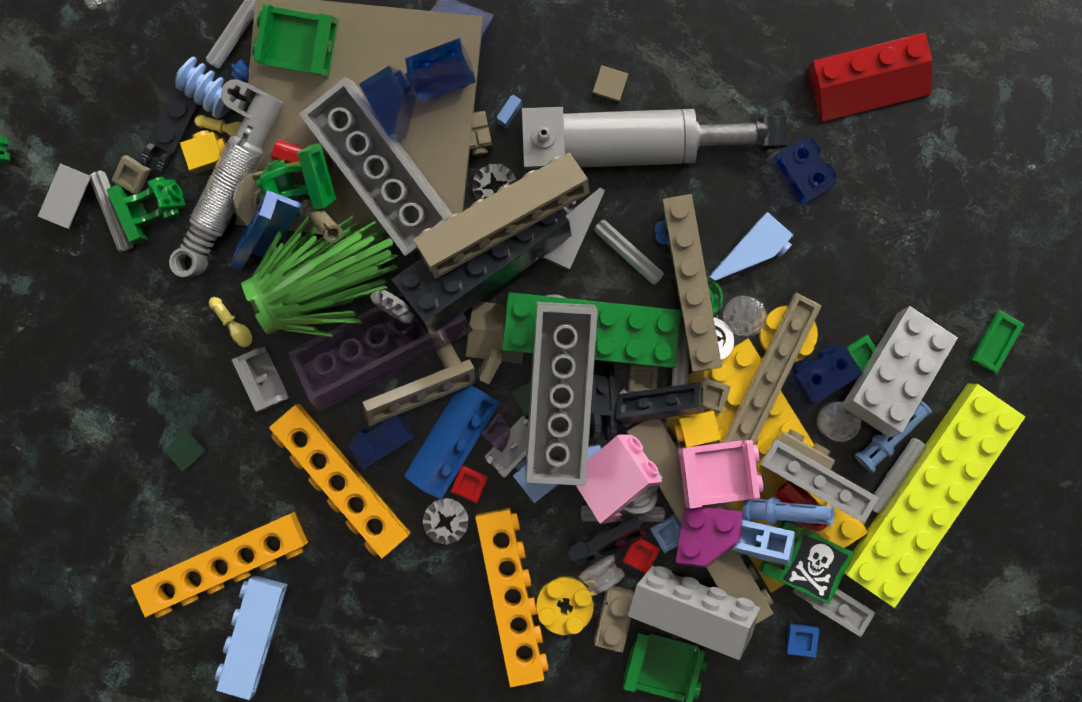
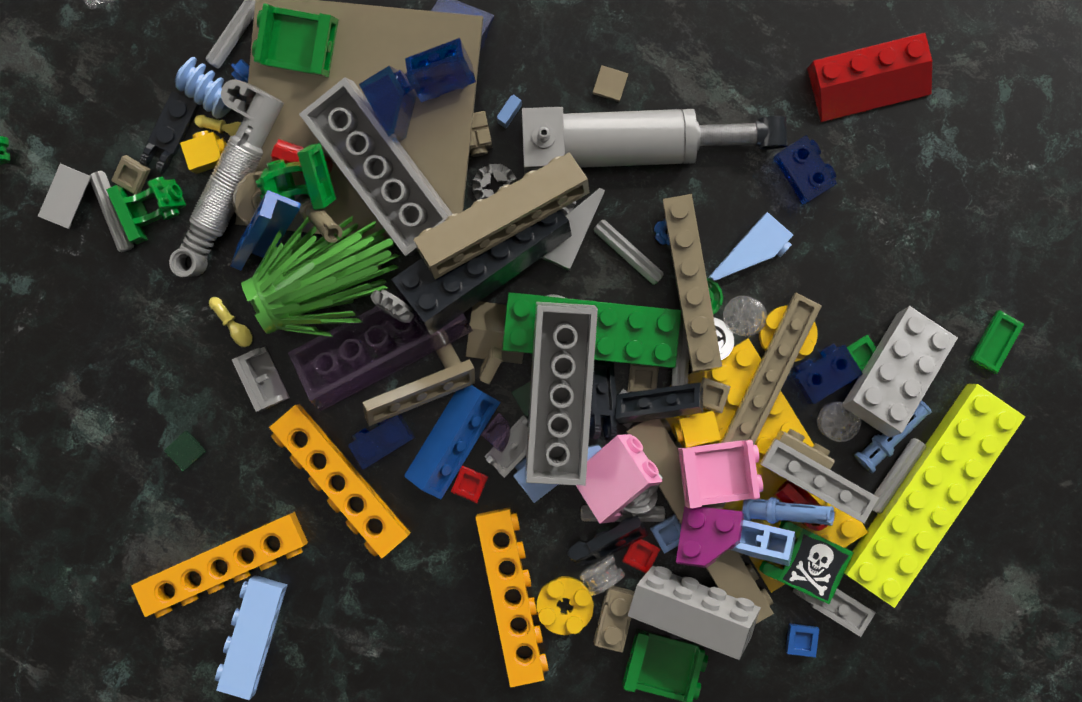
(448, 508): light grey gear -> none

